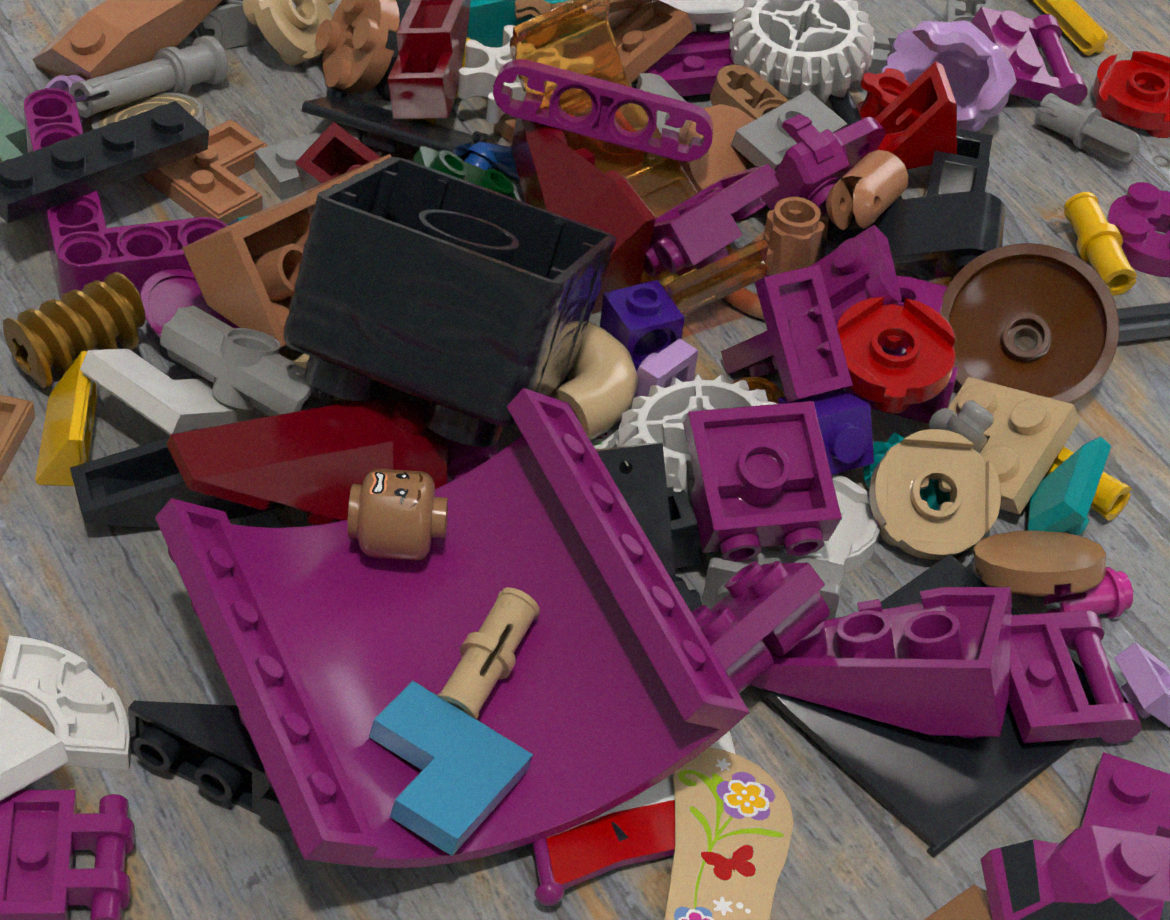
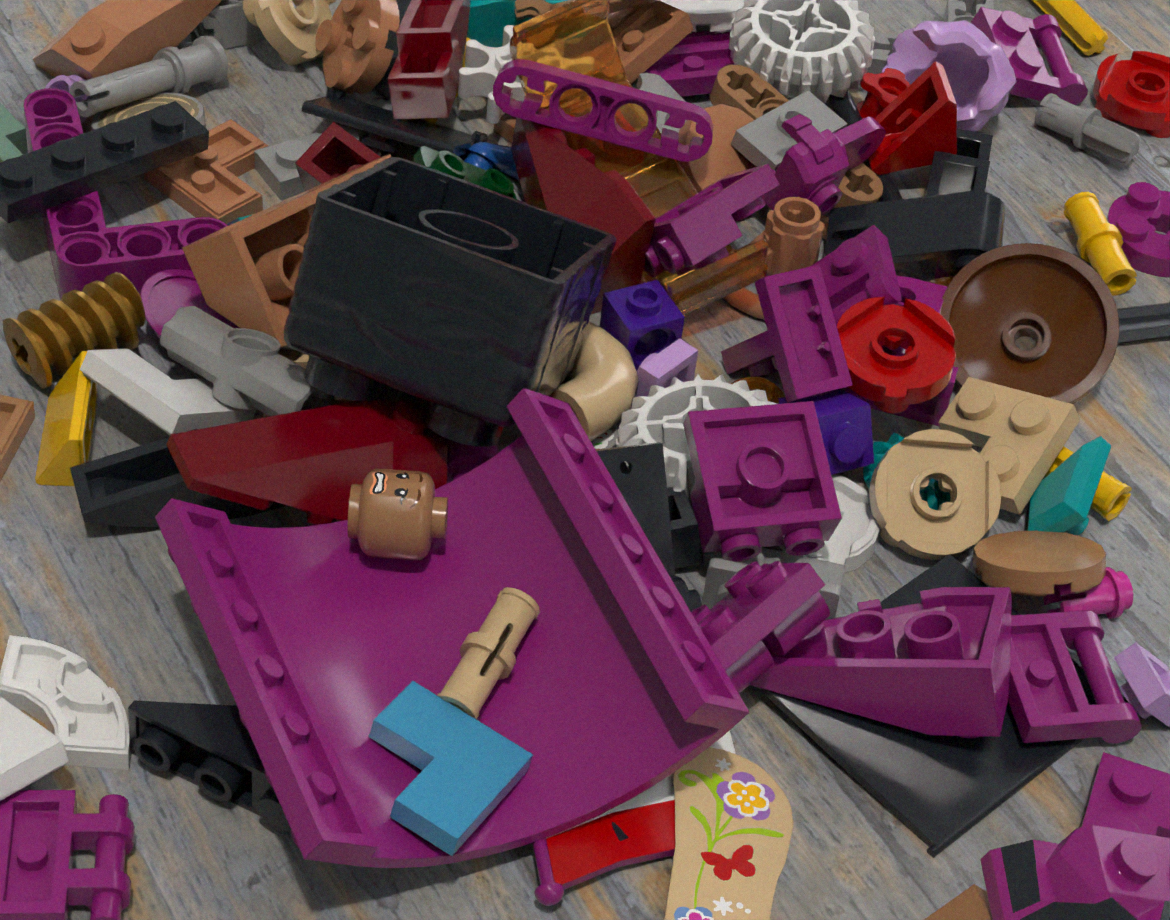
(867, 190): nougat piece -> none
(970, 422): light grey arm -> none

